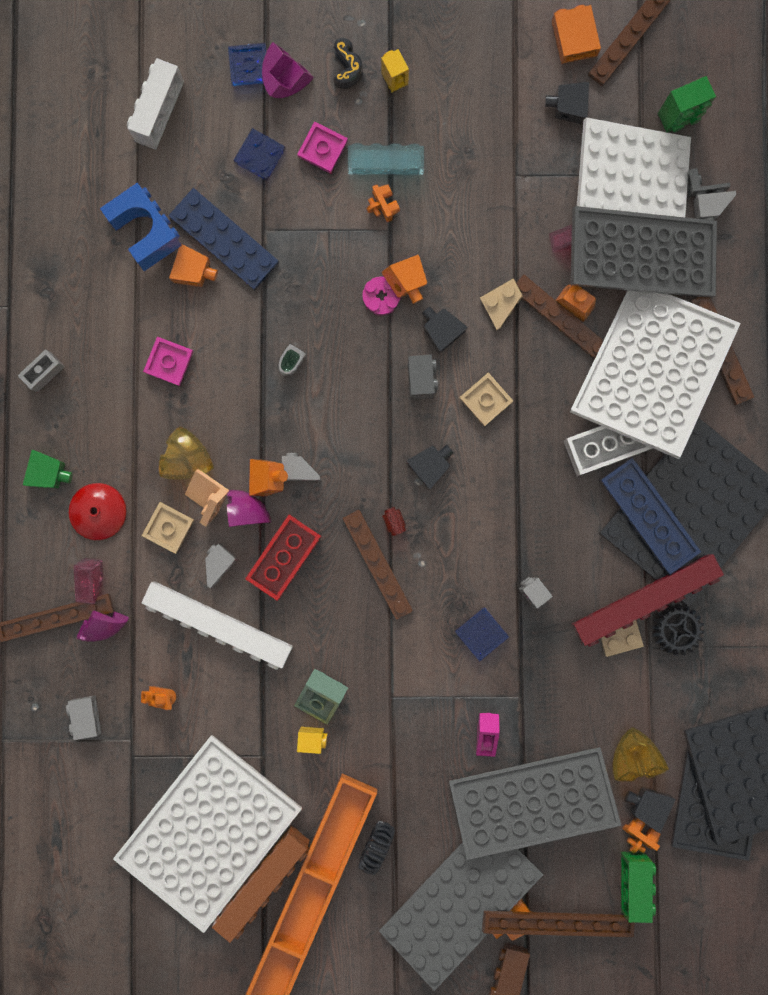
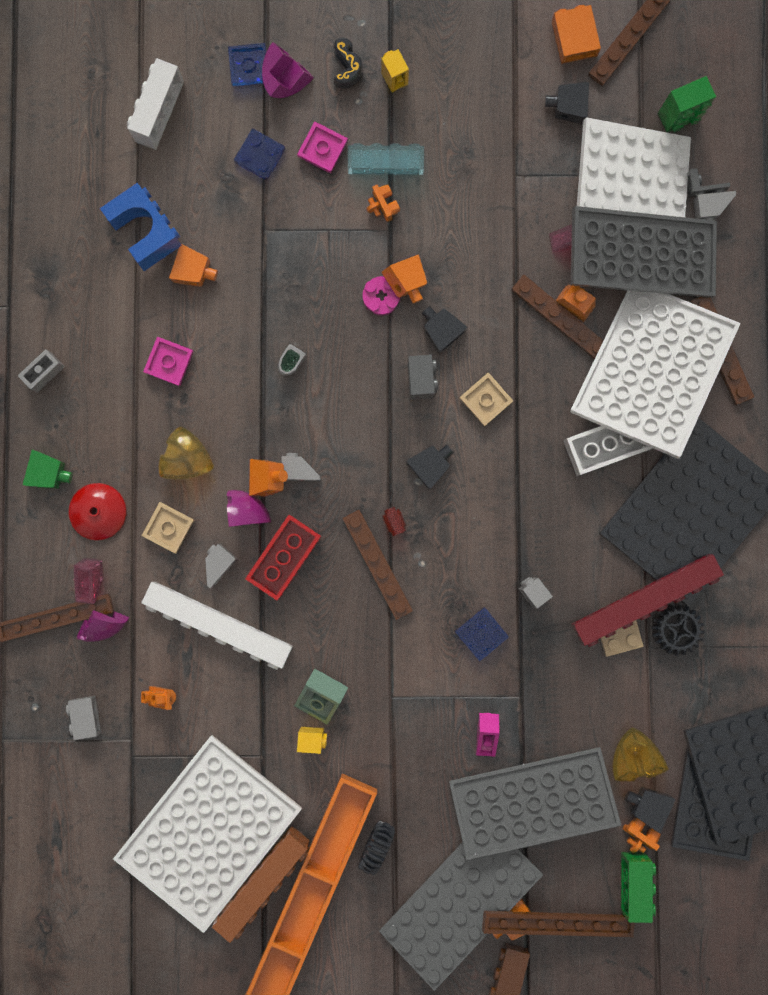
(207, 494): light nougat bracket -> none
(223, 239): dark blue plate -> none
(501, 302): tan wing -> none
(650, 516): dark blue plate -> none

